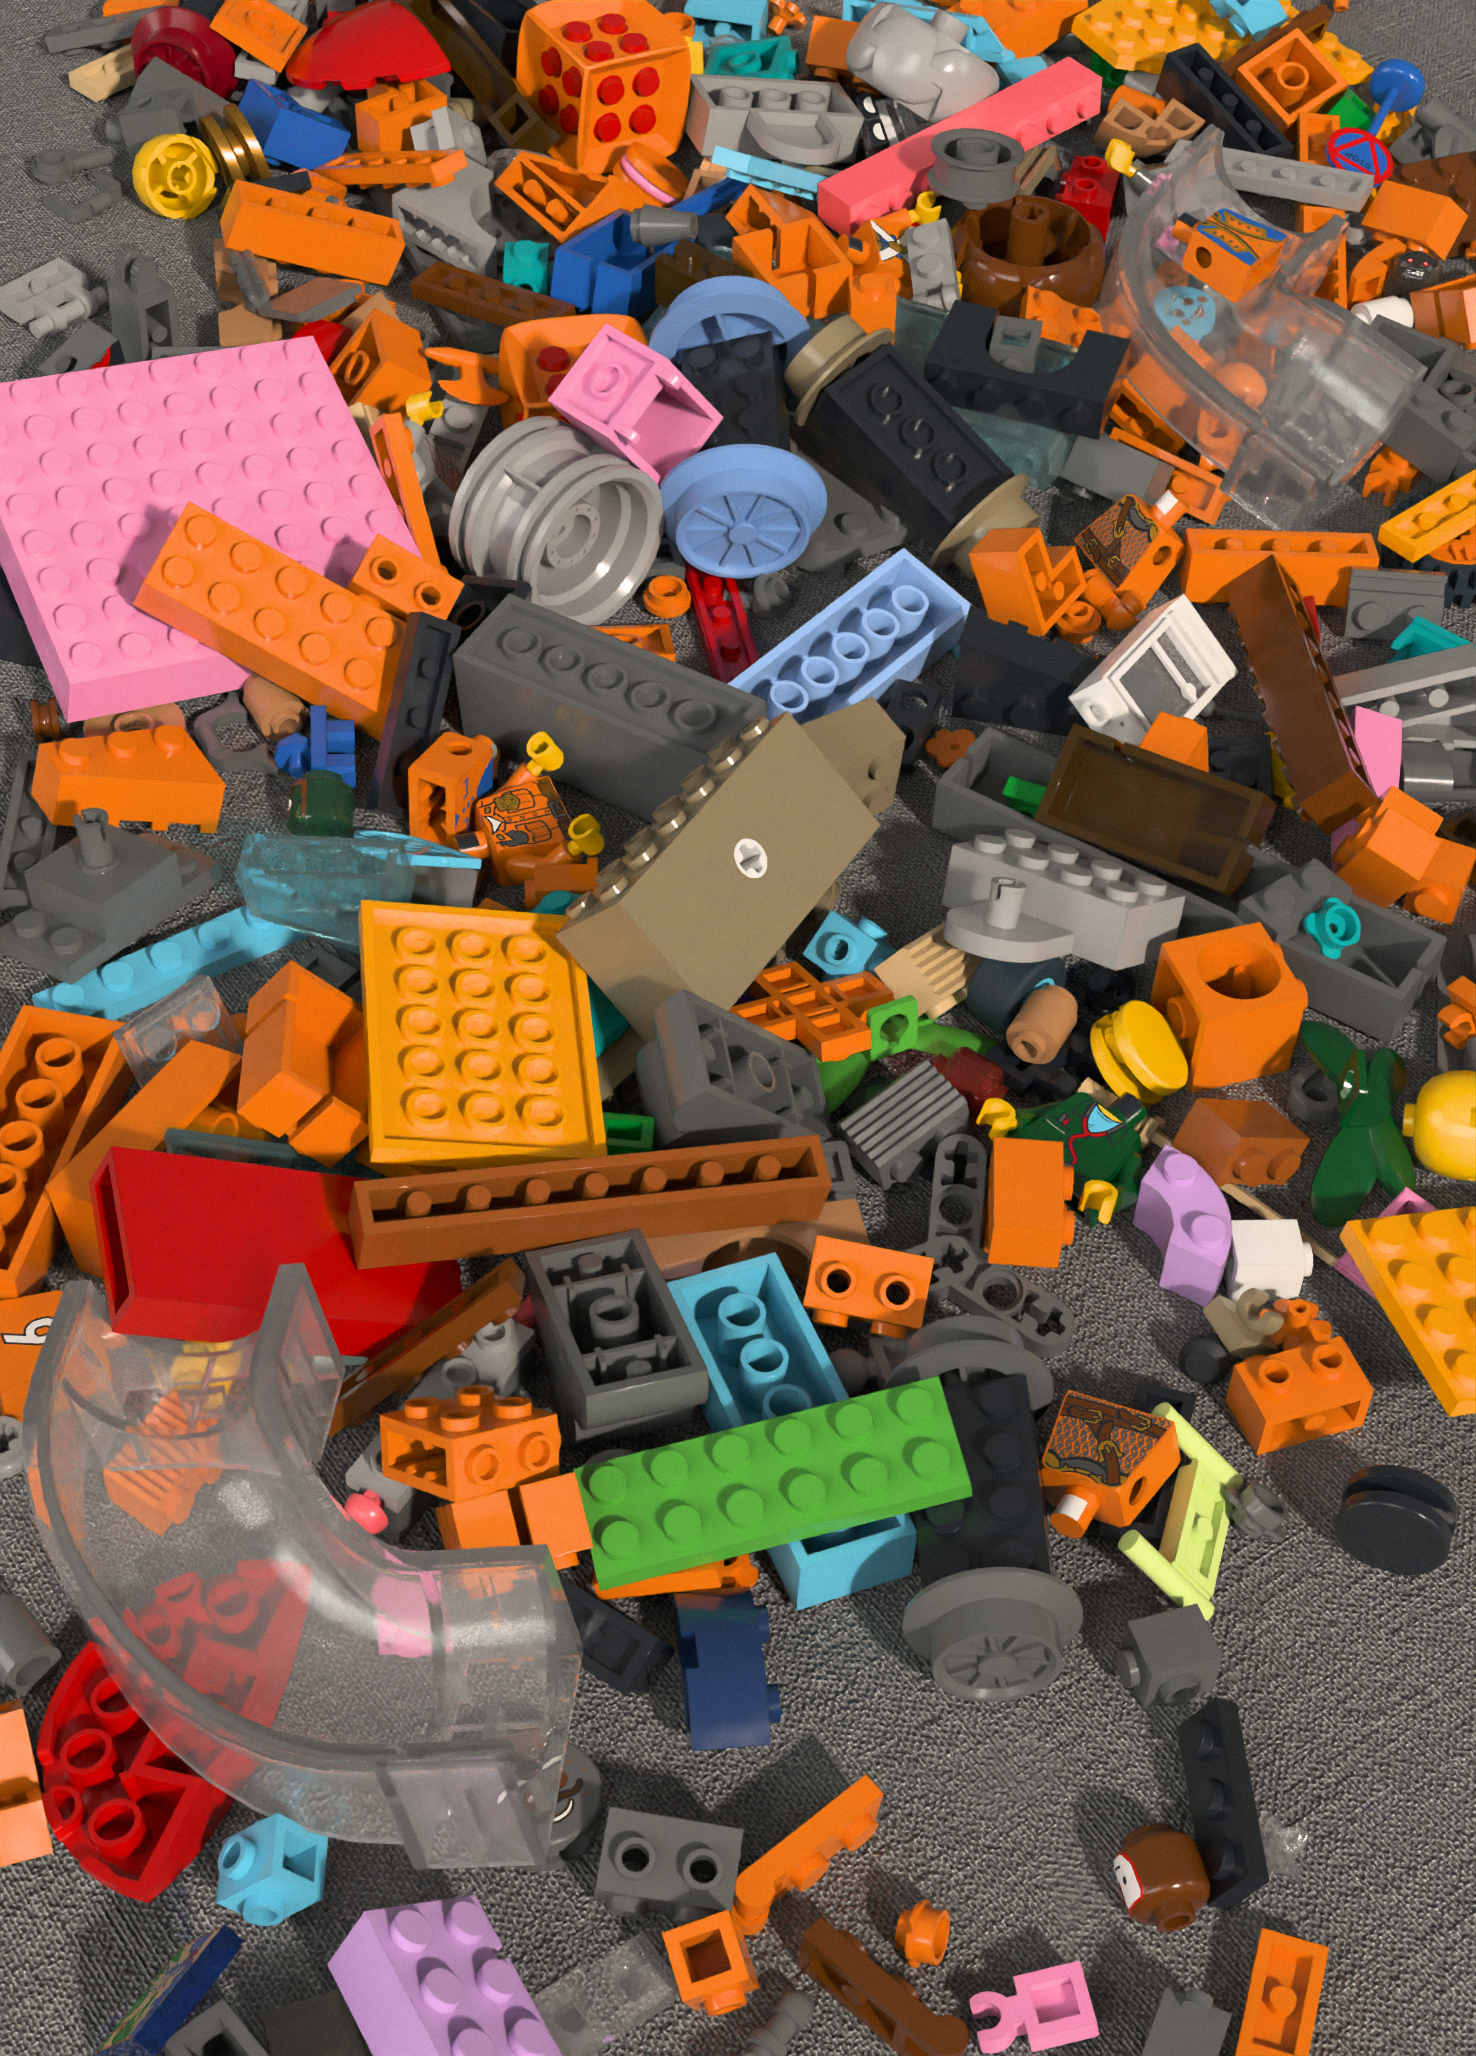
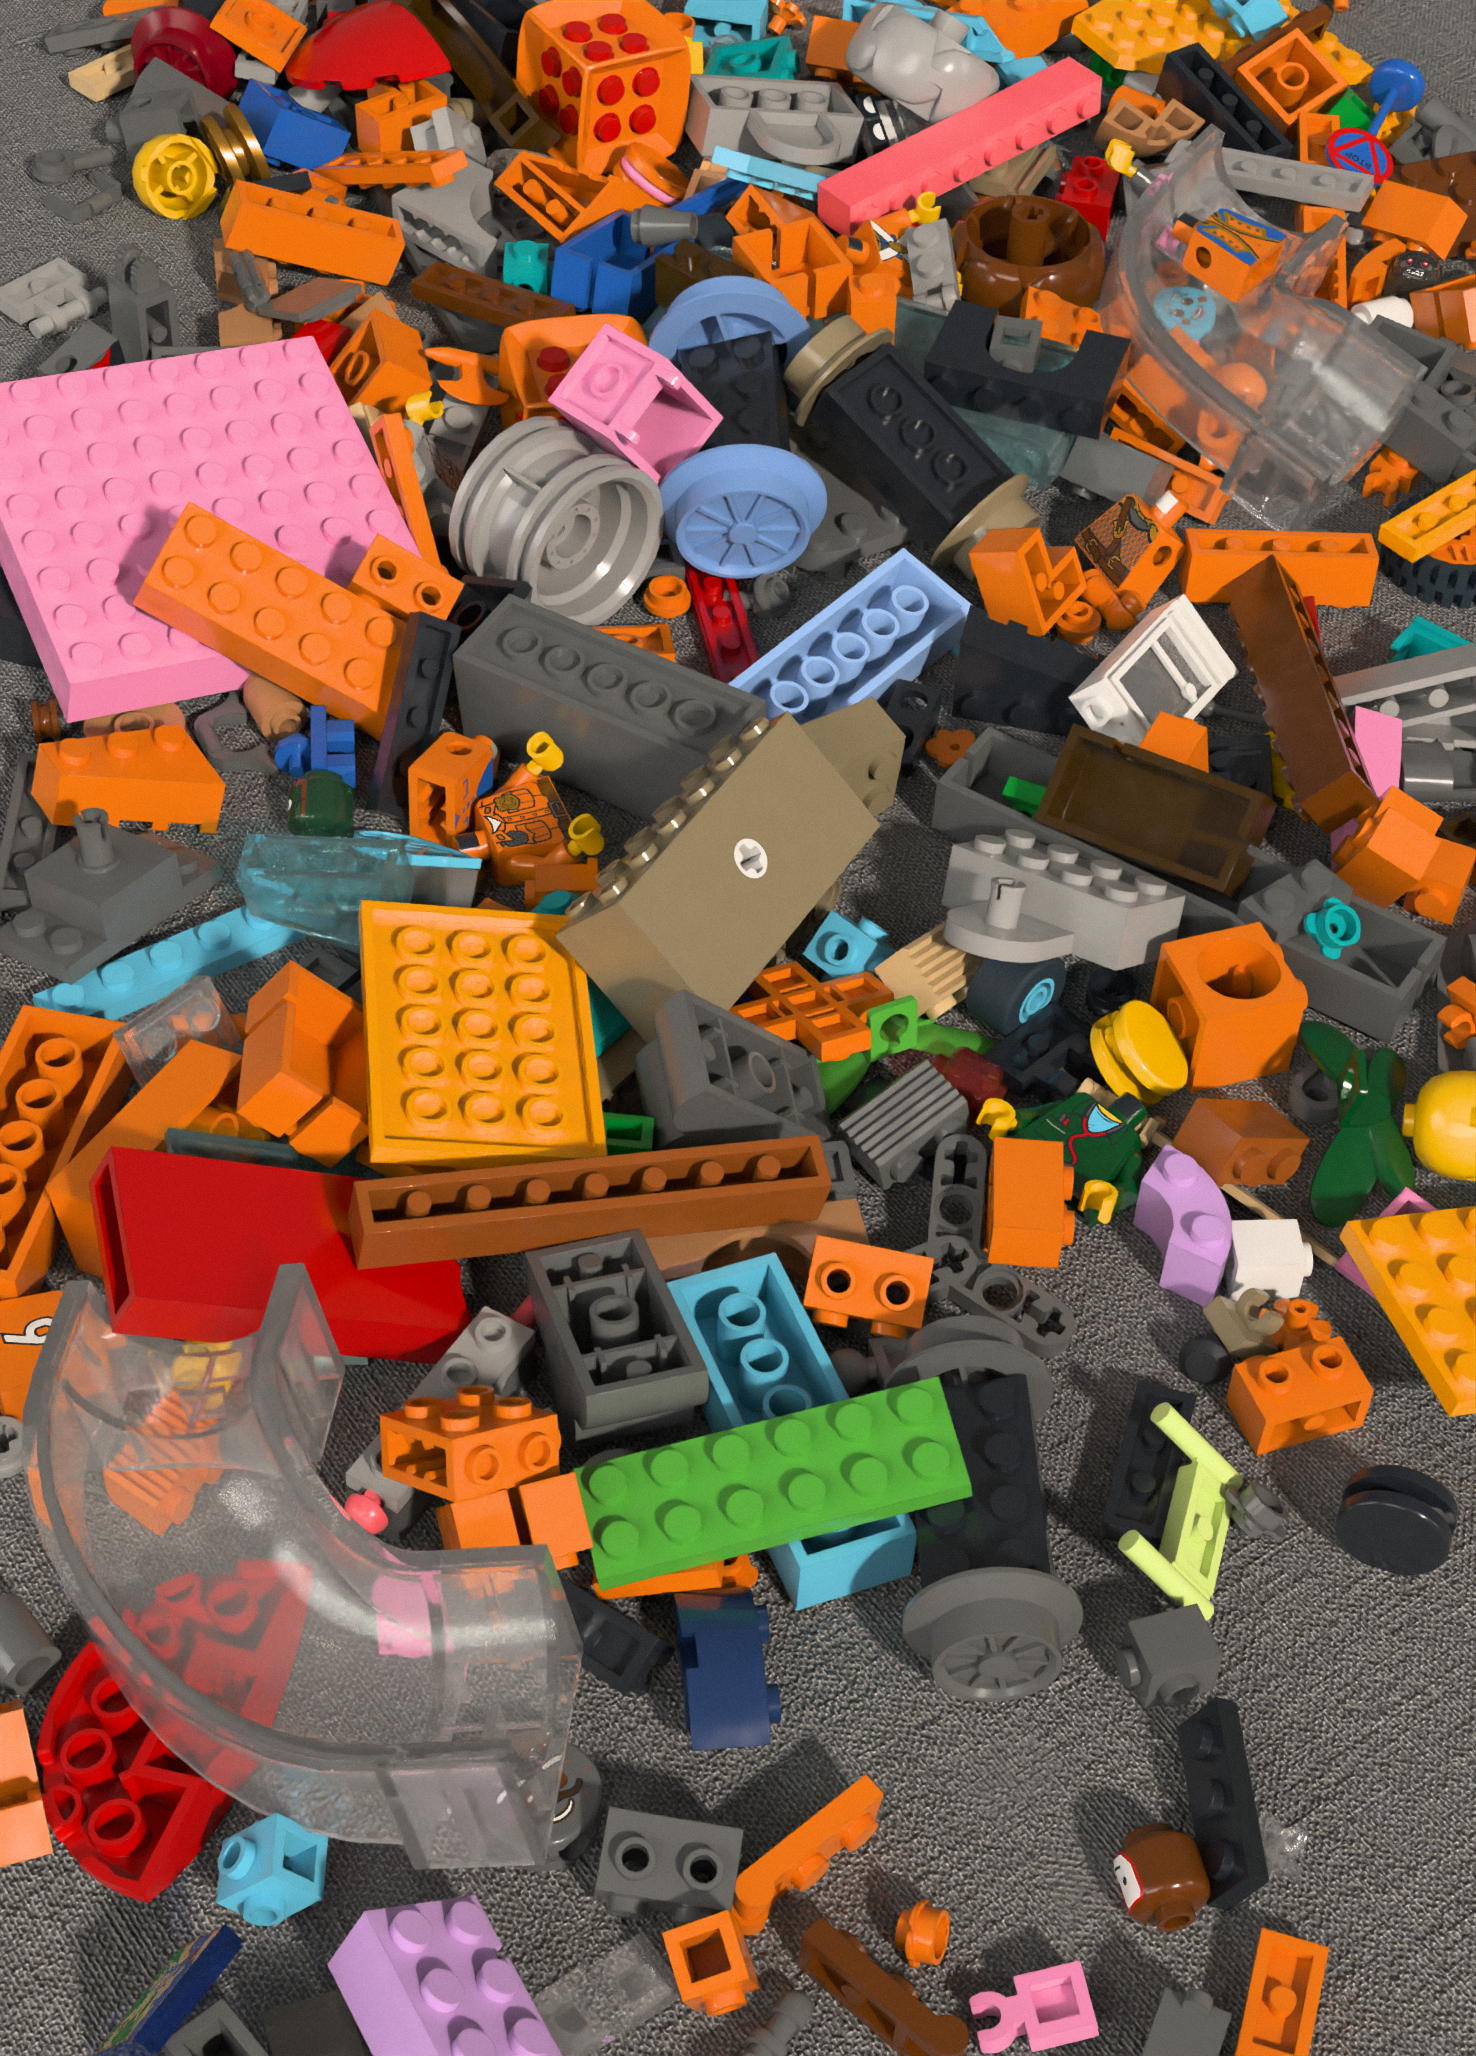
(440, 1335): reddish brown plate -> none
(975, 166): dark grey wheel -> none
(1042, 1024): medium nougat brick -> none
(1104, 1462): torso -> none
(1386, 601): dark grey plate -> none

